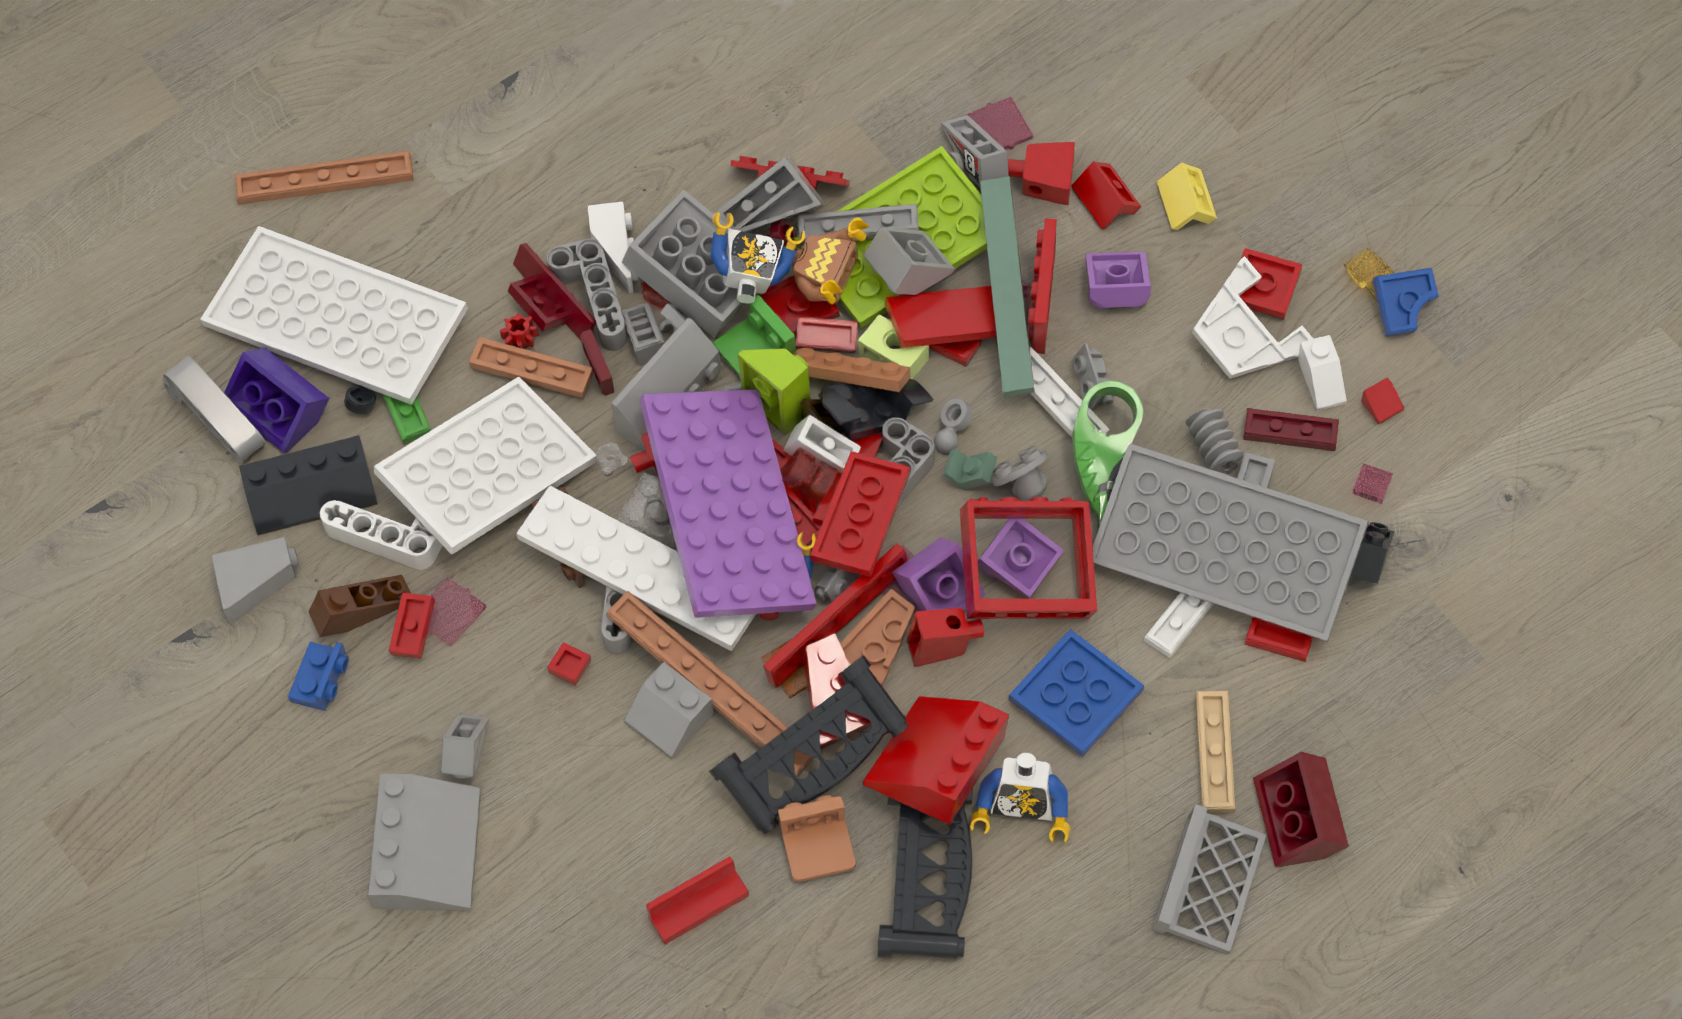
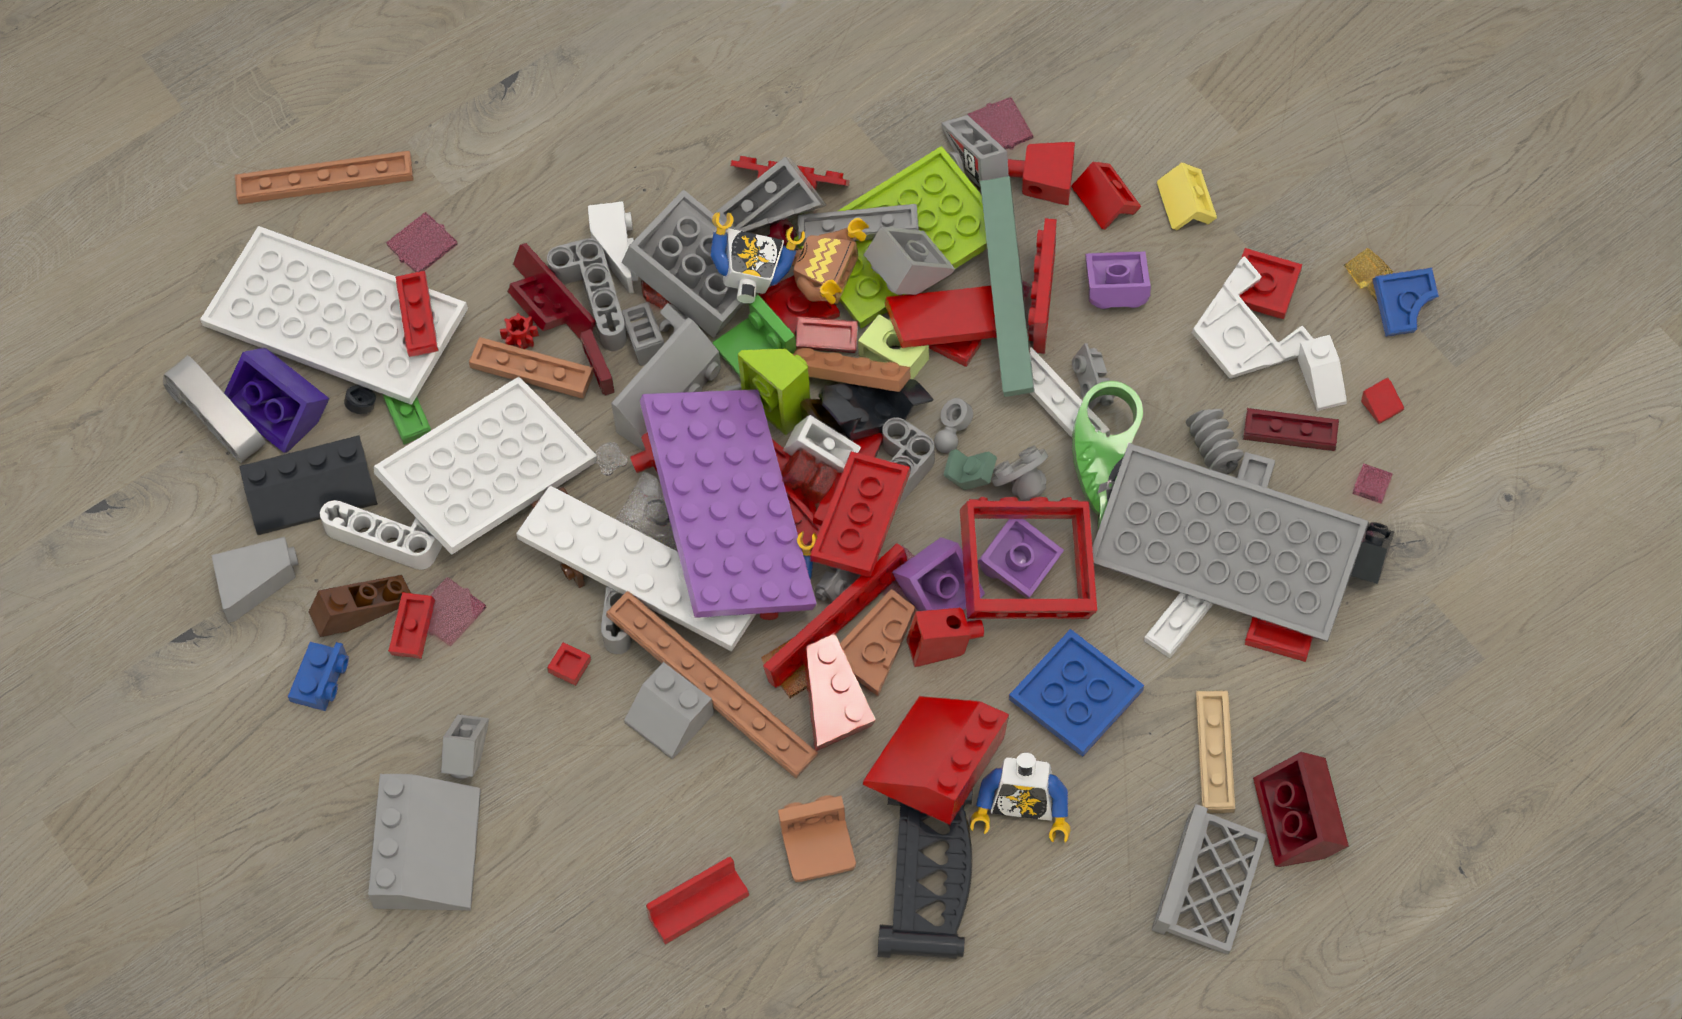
(416, 313): none -> red tile
(421, 243): none -> clear pink piece
(861, 696): black piece -> none

